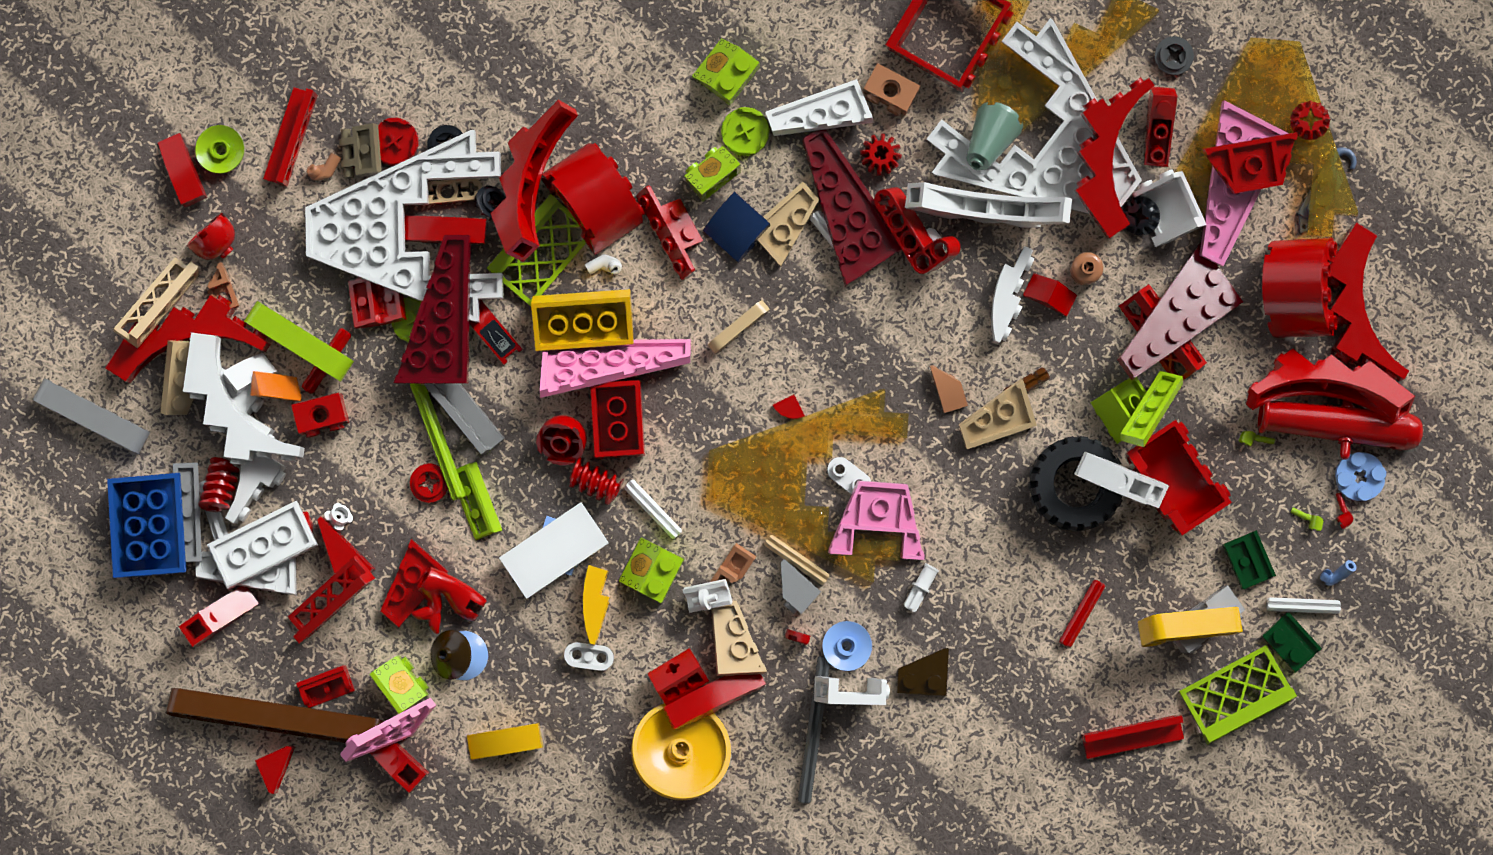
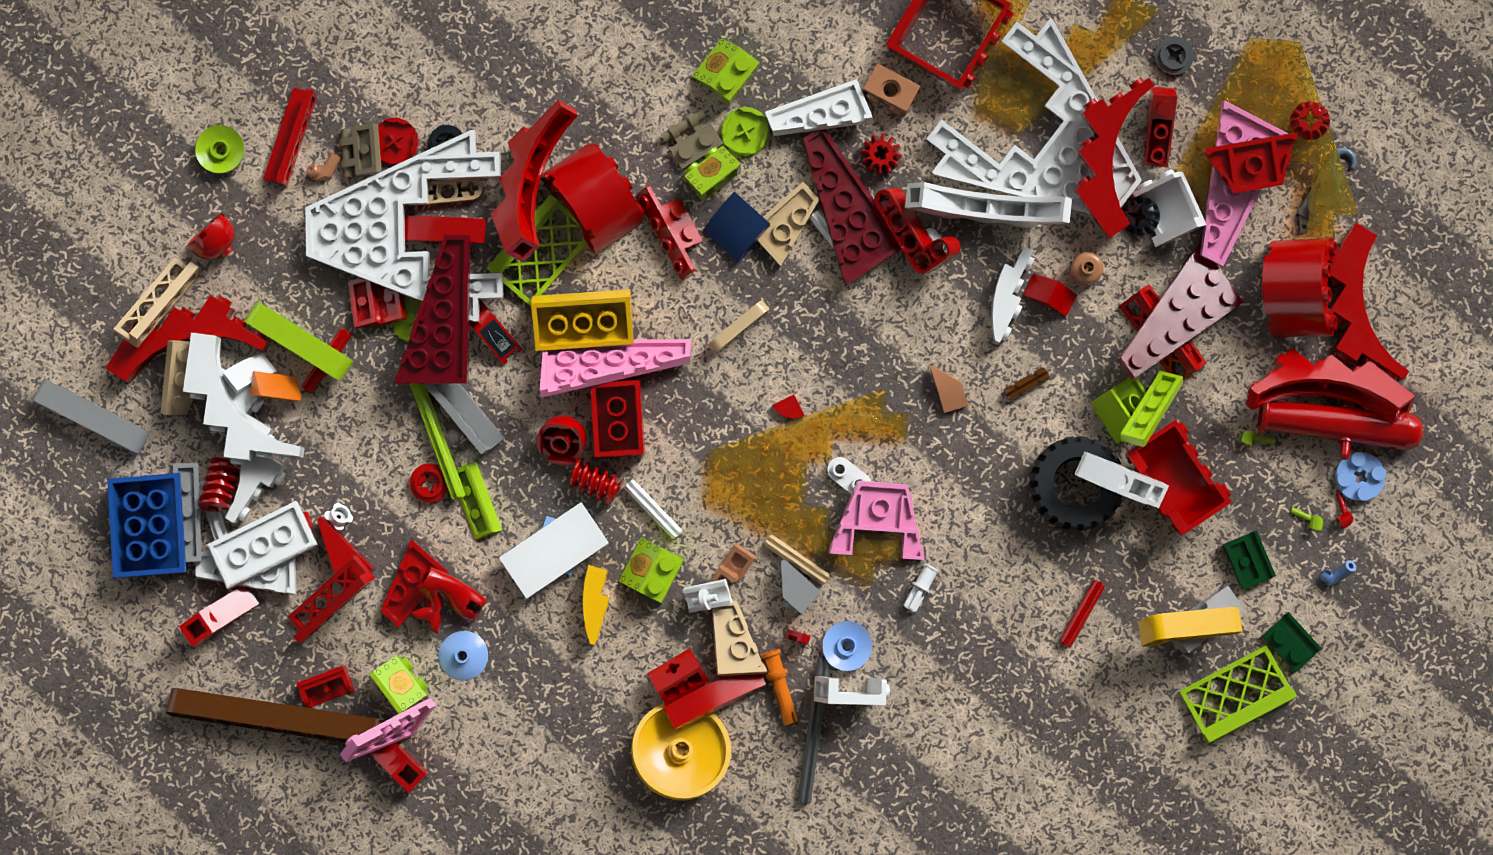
(182, 170): red slope -> none
(222, 283): nougat slope -> none
(273, 767): red slope -> none
(306, 412): red brick -> none
(458, 654): dark brown dish -> none
(487, 194): black gear -> none
(505, 741): yellow slope -> none
(589, 656): white plate -> none
(605, 263): white arm -> none
(696, 145): none -> dark tan plate
(776, 675): none -> orange pin
(925, 675): dark brown wing -> none
(992, 134): sand green cone -> none
(1000, 417): tan wing -> none
(1133, 736): red fence -> none
(1303, 605): white axle -> none

